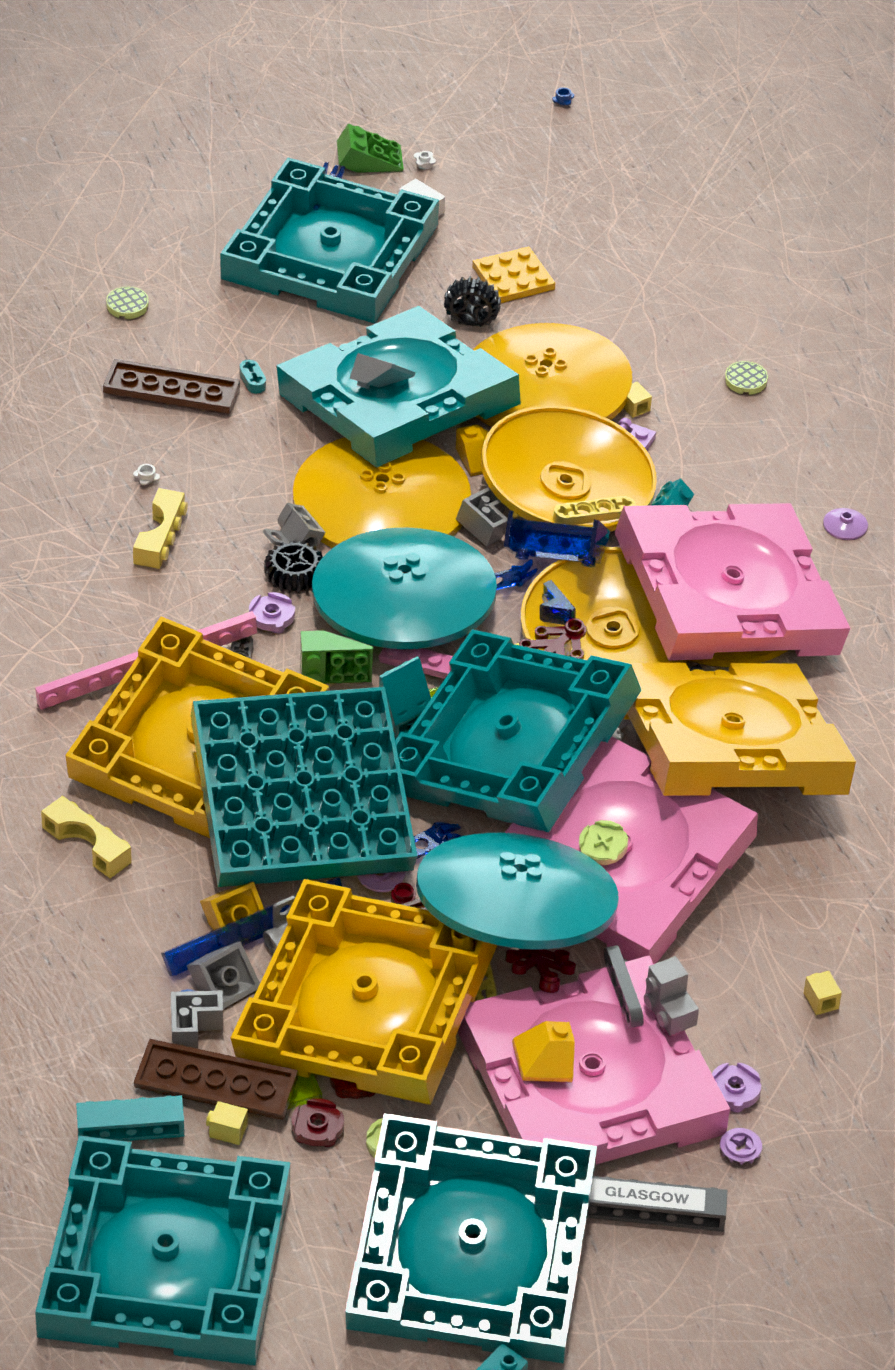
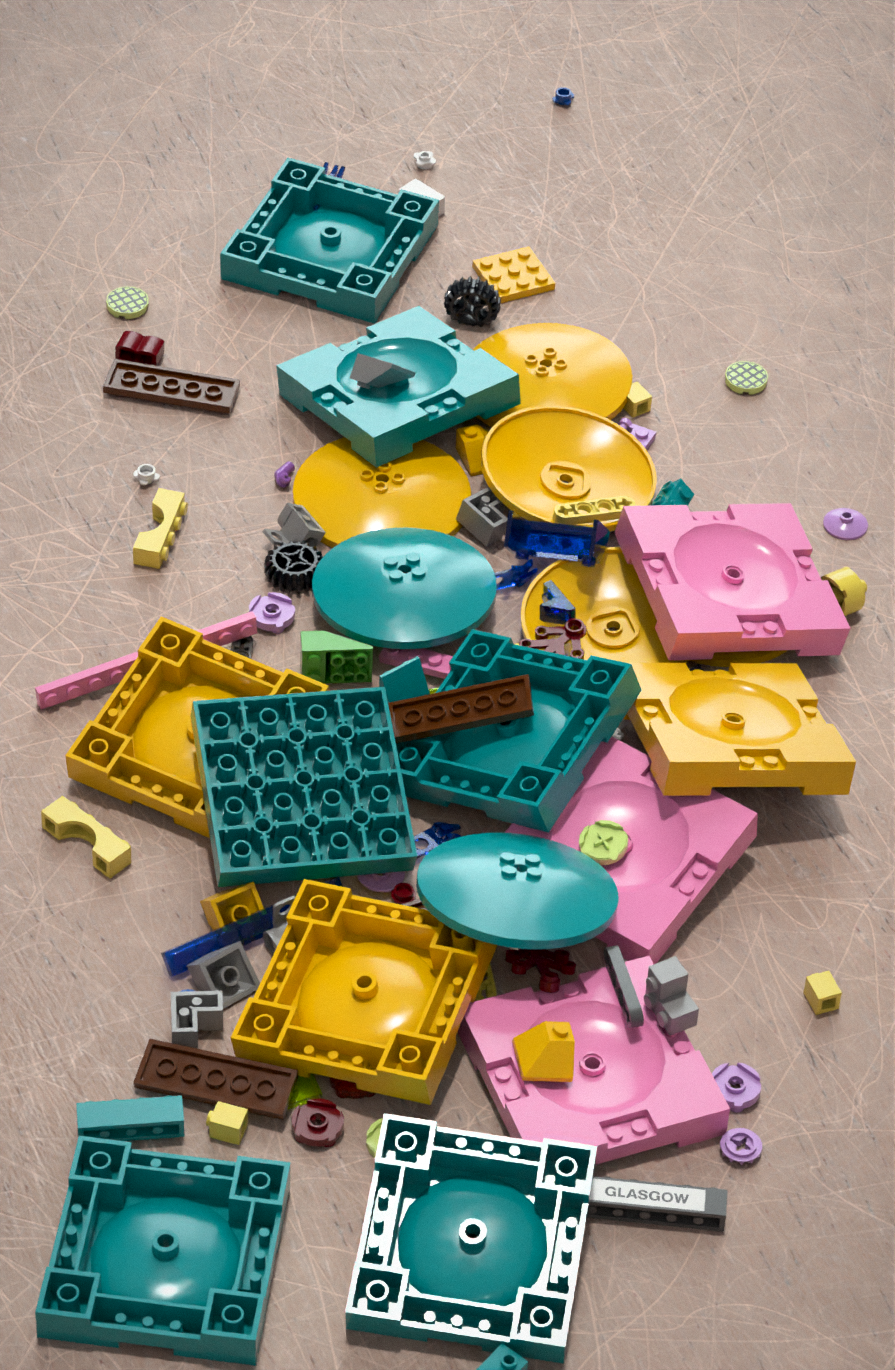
(139, 348): none -> dark red brick
(251, 372): teal beam -> none
(281, 474): none -> medium lavender arm
(368, 151): bright green slope -> none
(461, 708): none -> reddish brown plate
(847, 589): none -> light yellow brick

